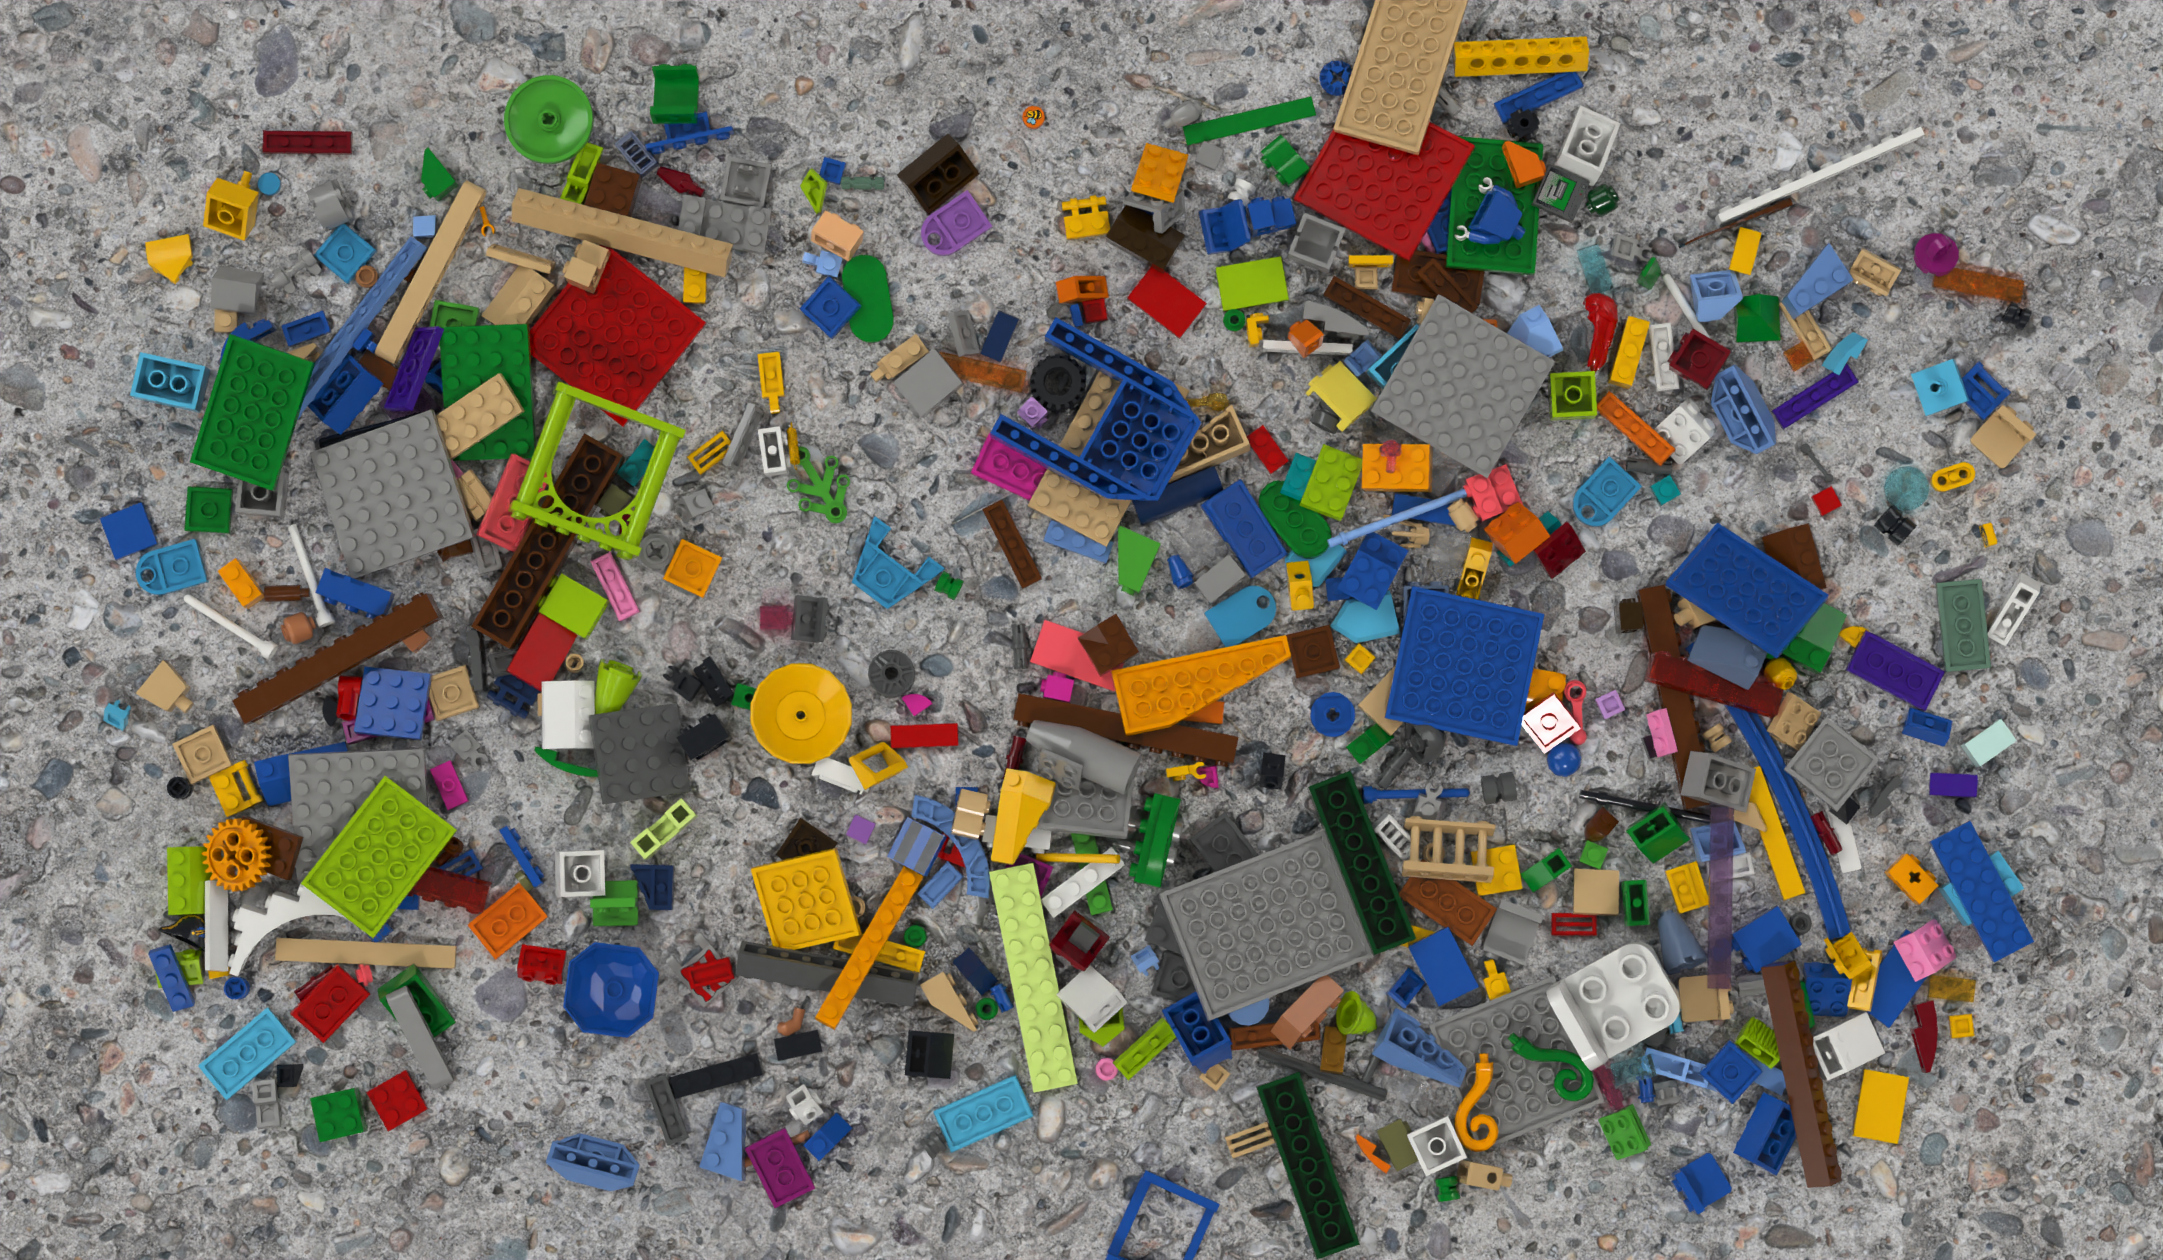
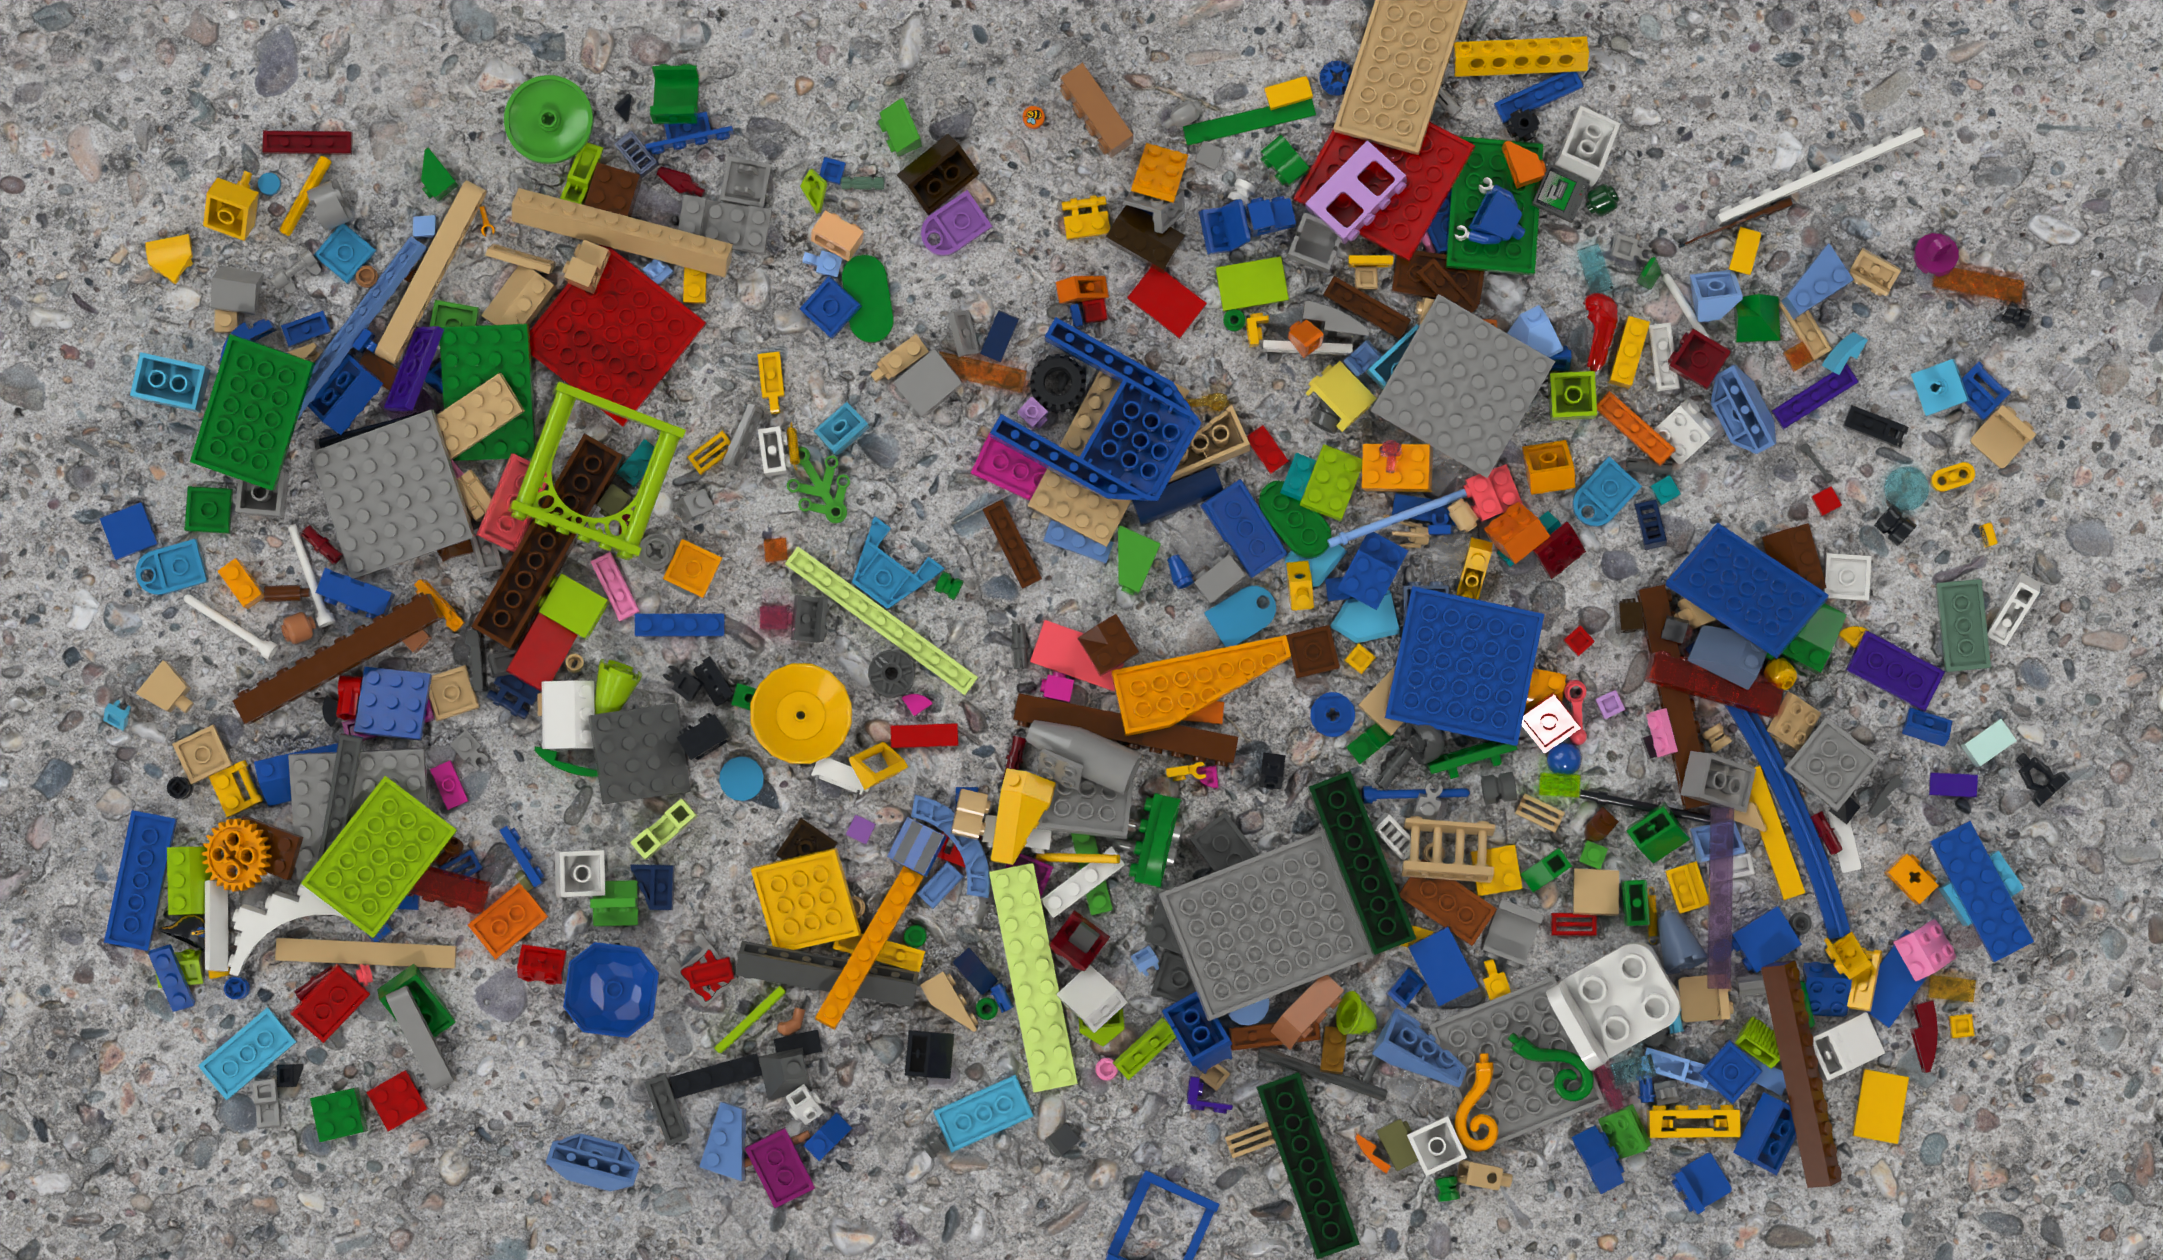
(140, 880): none -> blue plate
(302, 199): none -> yellow axle
(321, 544): none -> dark red pin
(341, 789): none -> dark grey tile
(453, 620): none -> light orange hinge
(624, 107): none -> black slope
(658, 271): none -> light blue tile
(679, 625): none -> blue plate
(741, 778): none -> dark azure tile
(750, 1020): none -> lime tile
(775, 550): none -> clear orange plate
(784, 1072): none -> dark grey slope
(841, 429): none -> medium azure slope
(881, 620): none -> yellowish green plate
(900, 128): none -> bright green slope
(1063, 1139): none -> dark grey slope
(1096, 110): none -> medium nougat brick
(1195, 1089): none -> dark purple bracket
(1288, 92): none -> yellow tile
(1347, 182): none -> lavender window
(1440, 528): none -> blue tile
(1471, 754): none -> green hinge
(1548, 467): none -> light orange slope
(1557, 821): none -> tan tile
(1559, 784): none -> clear neon green hips
(1562, 360): none -> blue tile
(1578, 641): none -> red plate
(1599, 1159): none -> blue brick
(1652, 928): none -> yellow piece
(1655, 542): none -> dark blue slope
(1656, 1122): none -> yellow brick
(1674, 629): none -> black tile
(1847, 576): none -> white plate
(1875, 426): none -> black plate
(2043, 792): none -> black piece

